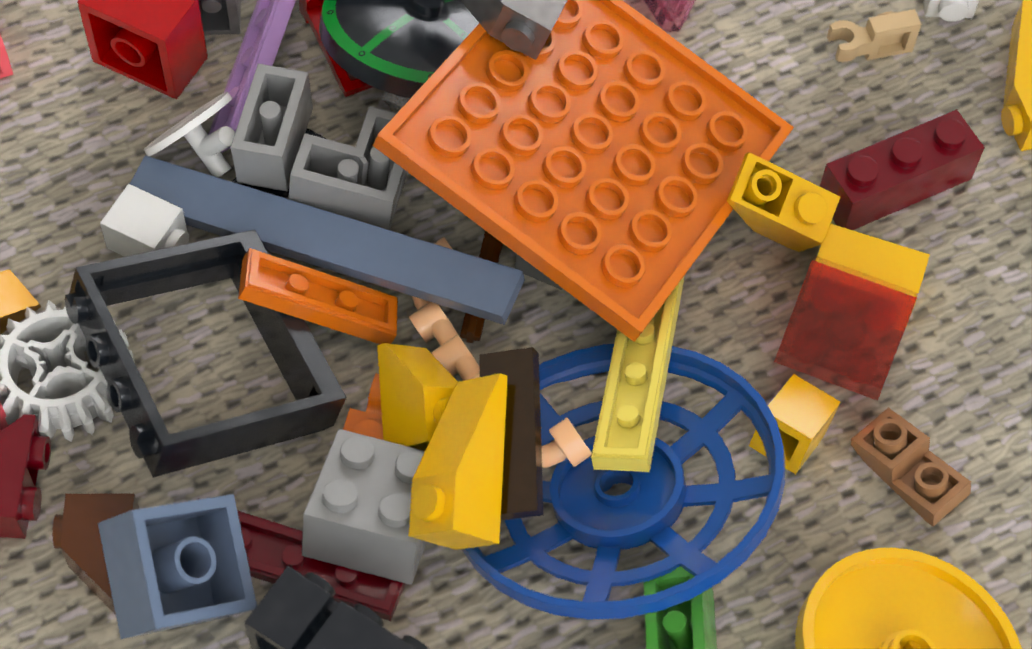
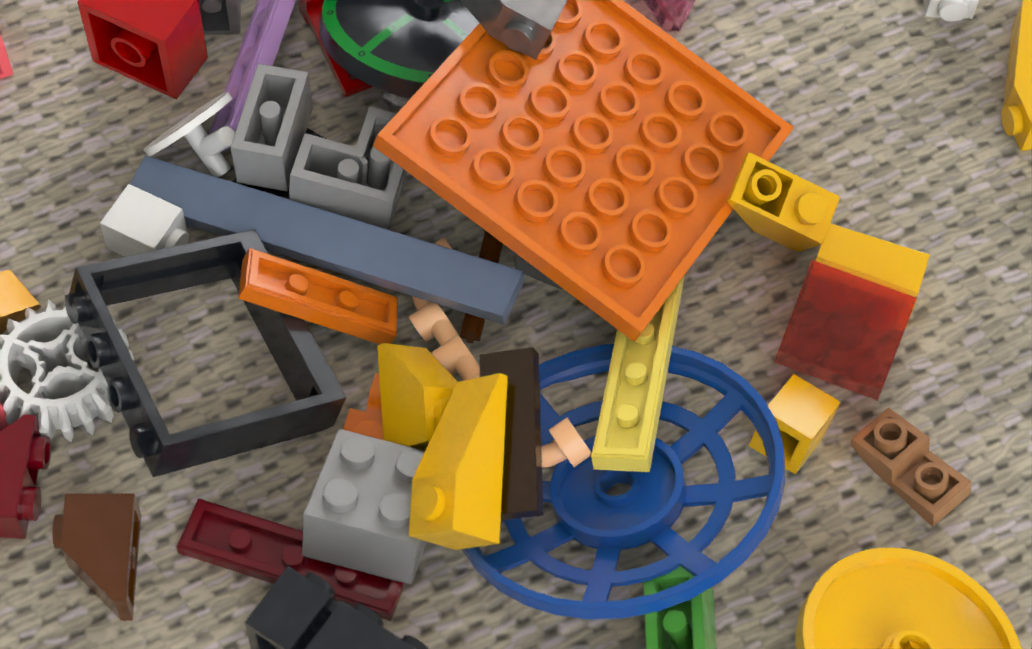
(176, 565): sand blue brick -> none
(882, 37): tan plate -> none
(902, 170): dark red brick -> none

